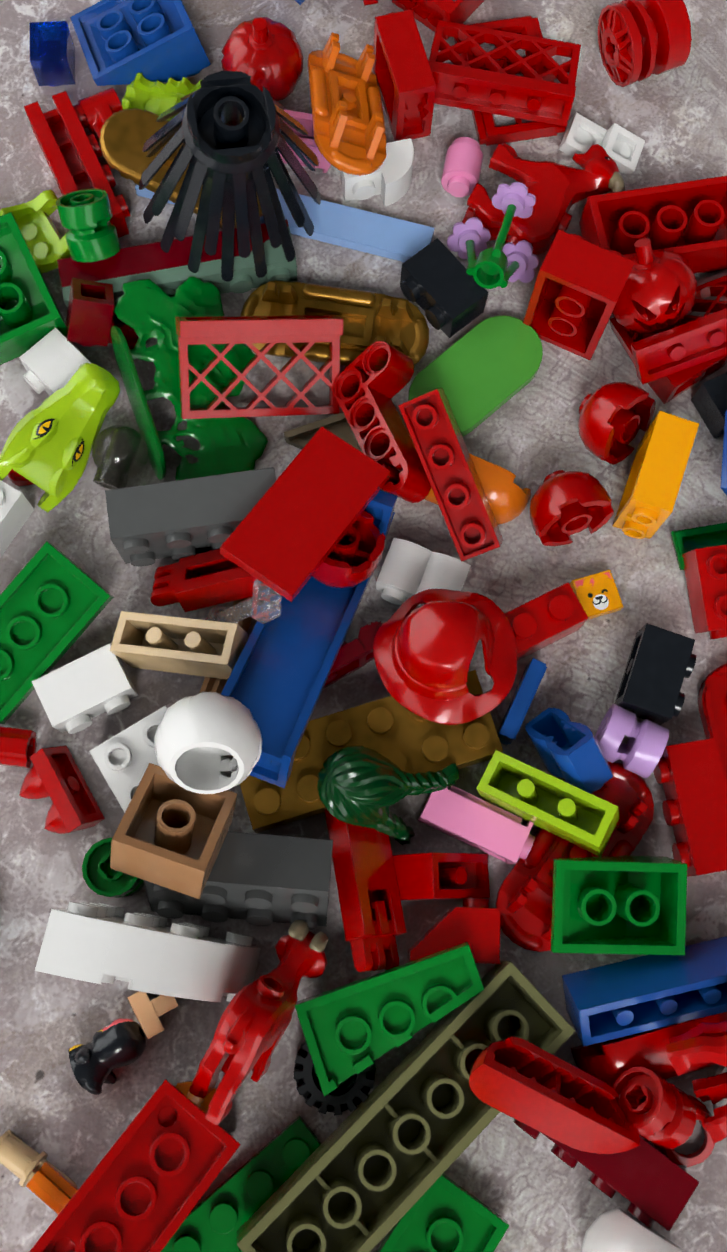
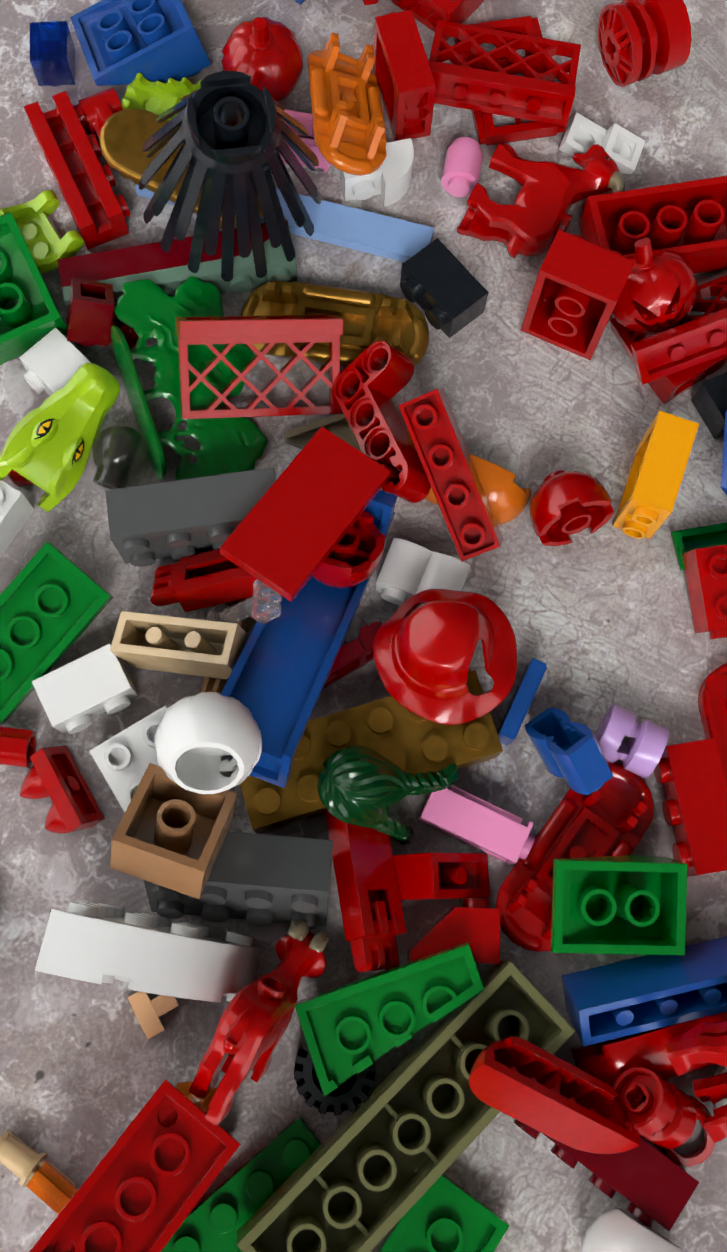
(87, 218): green wheel -> none
(104, 879): green wheel -> none
(110, 1049): black animal -> none
(483, 369): bright green tile -> none
(493, 265): lavender plant -> none
(546, 619): red brick -> none
(549, 803): lime brick -> none
(597, 594): light orange tile -> none
(613, 418): red cylinder -> none
(656, 674): black brick -> none

